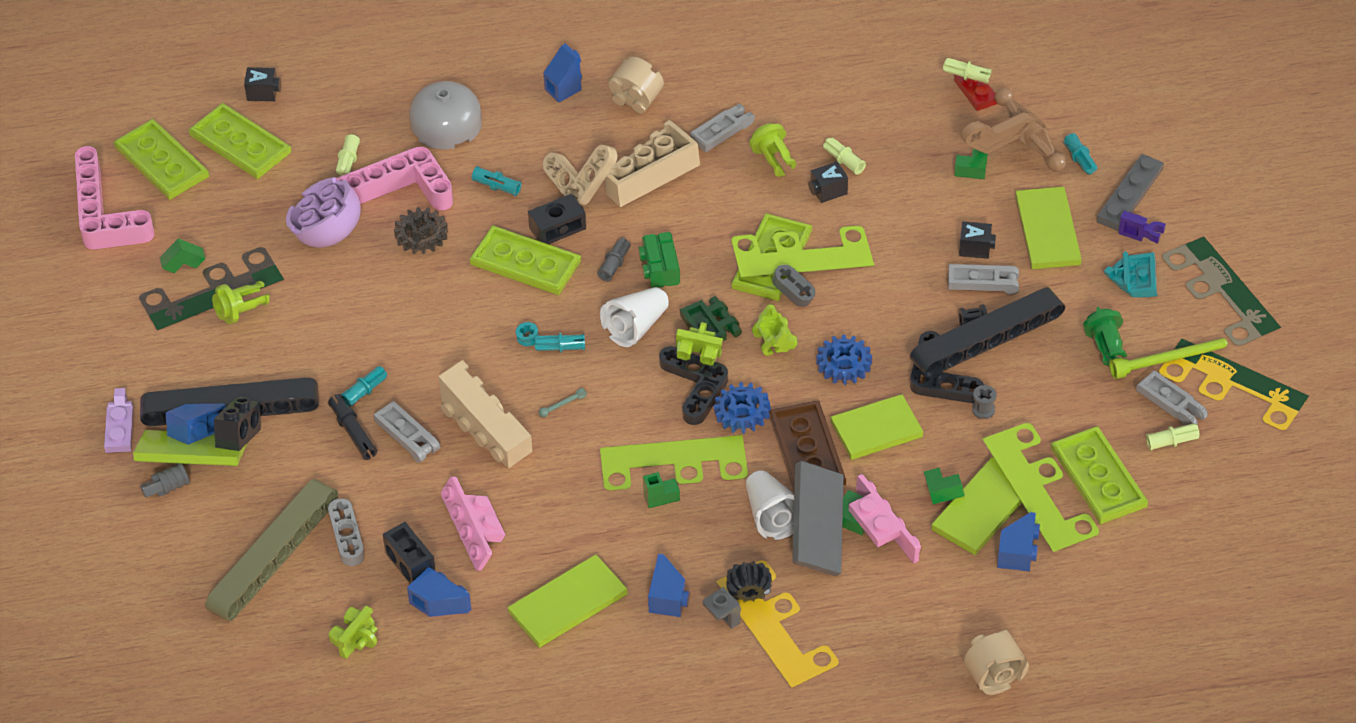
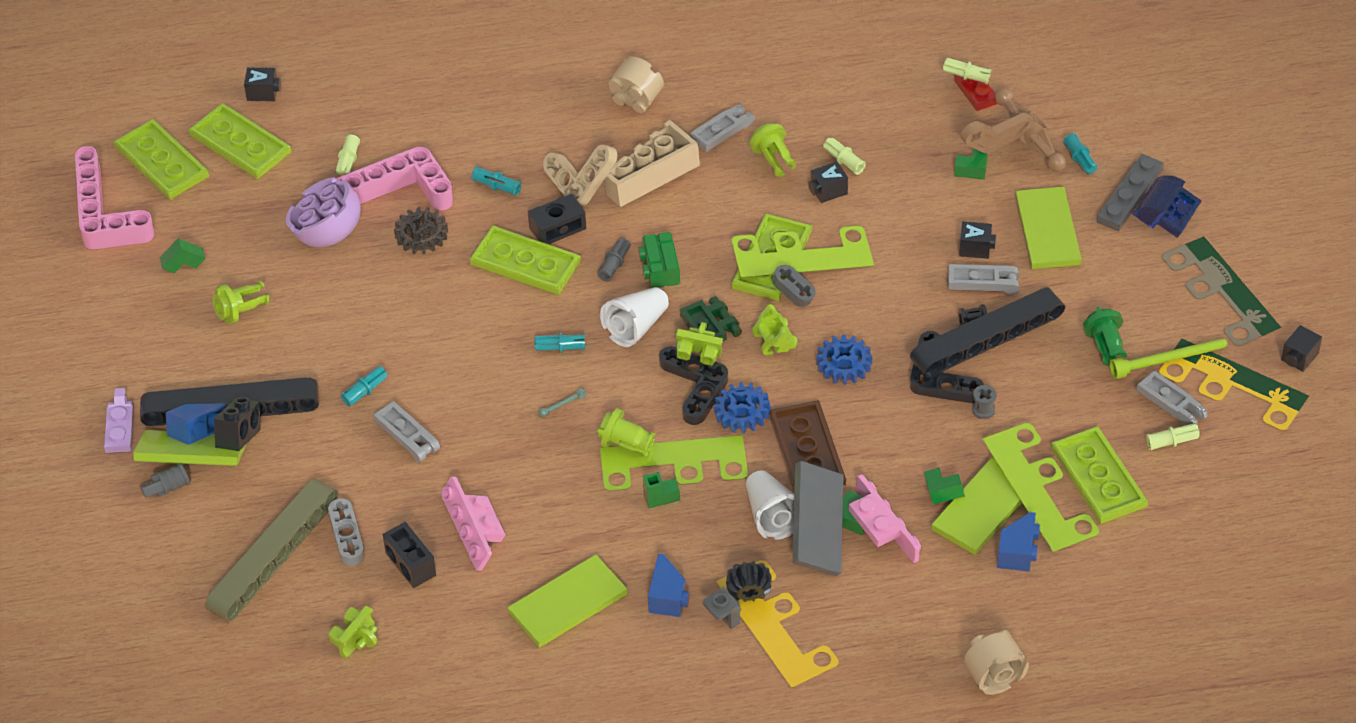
(169, 313): piece -> none
(348, 419): black pin -> none
(437, 595): blue slope -> none
(445, 115): light grey cylinder -> none
(483, 416): tan wedge -> none
(522, 329): teal bush -> none
(563, 74): blue slope -> none
(624, 433): none -> lime piece
(876, 427): lime tile -> none
(1135, 274): teal slope -> none
(1137, 227): dark purple plate -> none
(1167, 205): none -> clear blue brick
(1301, 348): none -> black brick

